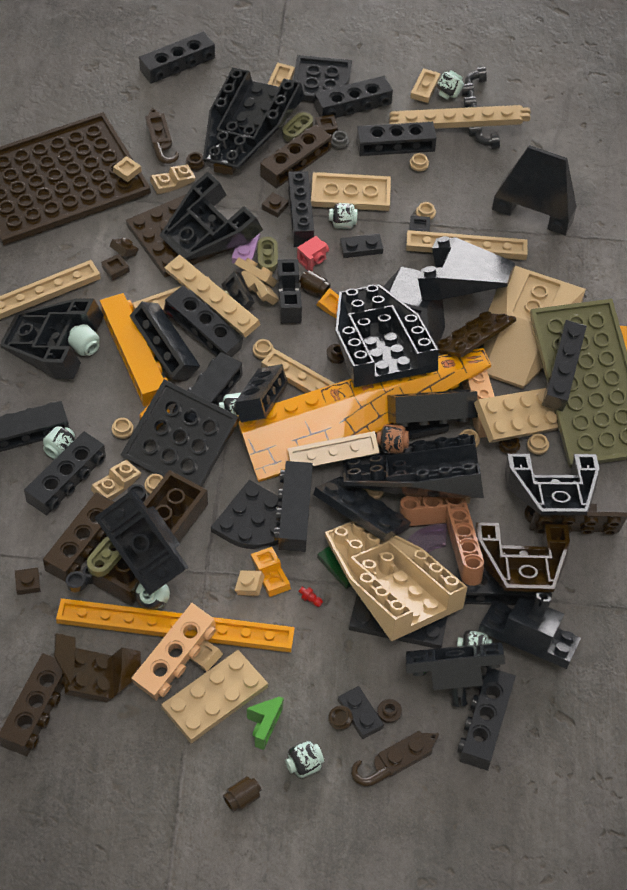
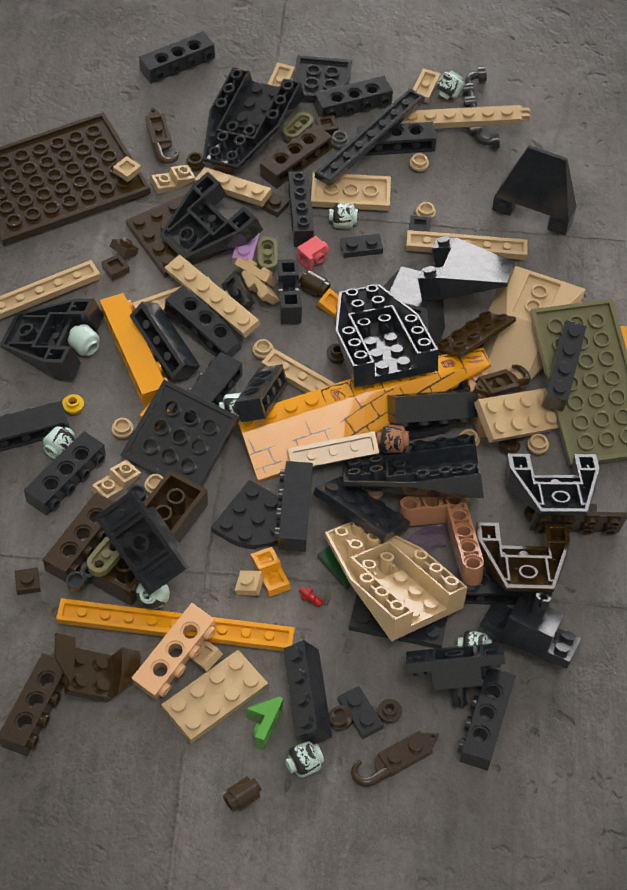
(73, 409): none -> yellow plate
(239, 187): none -> tan plate
(307, 692): none -> black brick
(369, 137): none -> black tile
(501, 382): none -> dark brown plate

